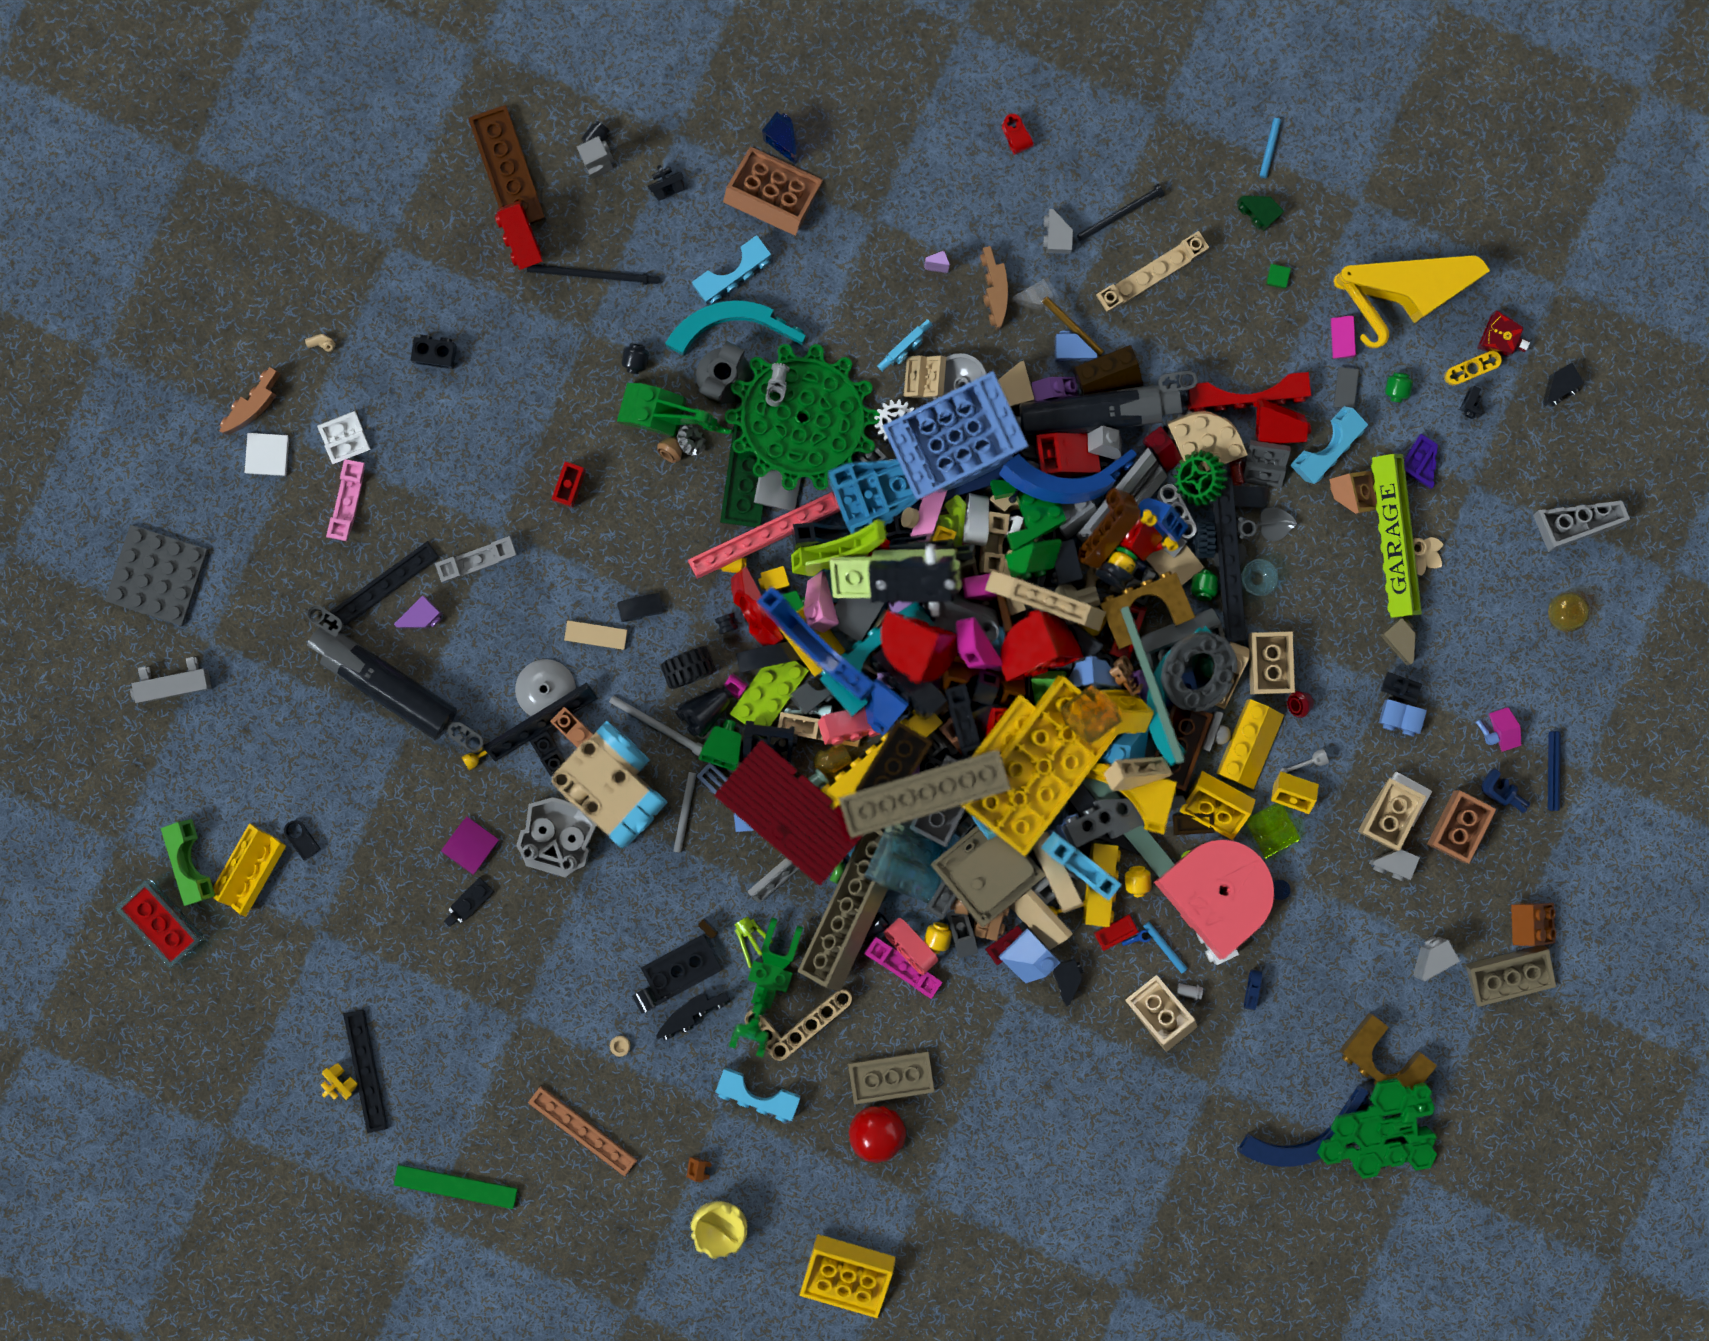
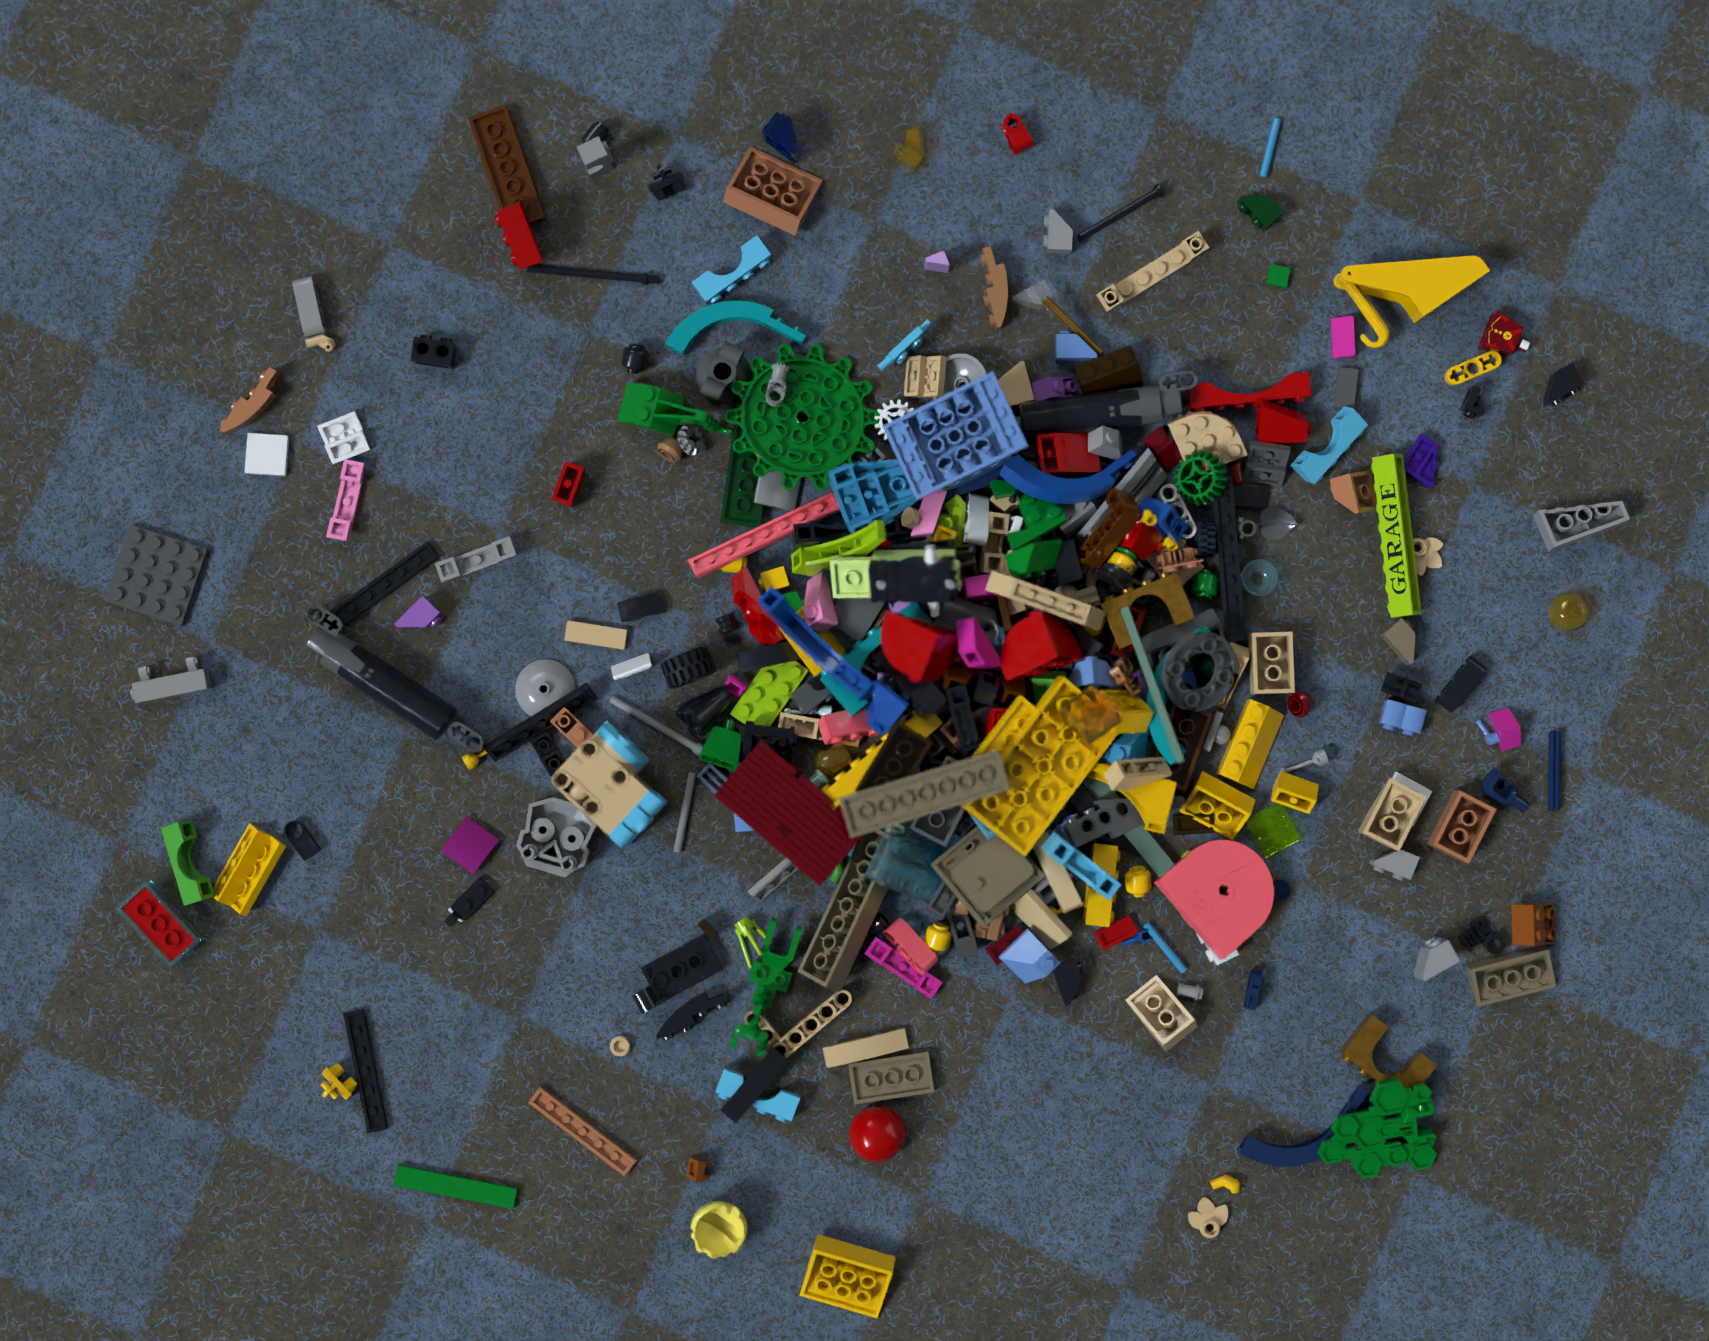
(308, 306): none -> light grey beam
(631, 666): none -> white slope
(754, 1085): none -> black tile
(865, 1047): none -> tan slope
(912, 151): none -> clear yellow slope
(1188, 559): none -> nougat hinge
(1206, 1215): none -> tan plate
(1226, 1181): none -> yellow arm
(1399, 387): green head -> none
(1462, 683): none -> black beam
(1479, 934): none -> black piece

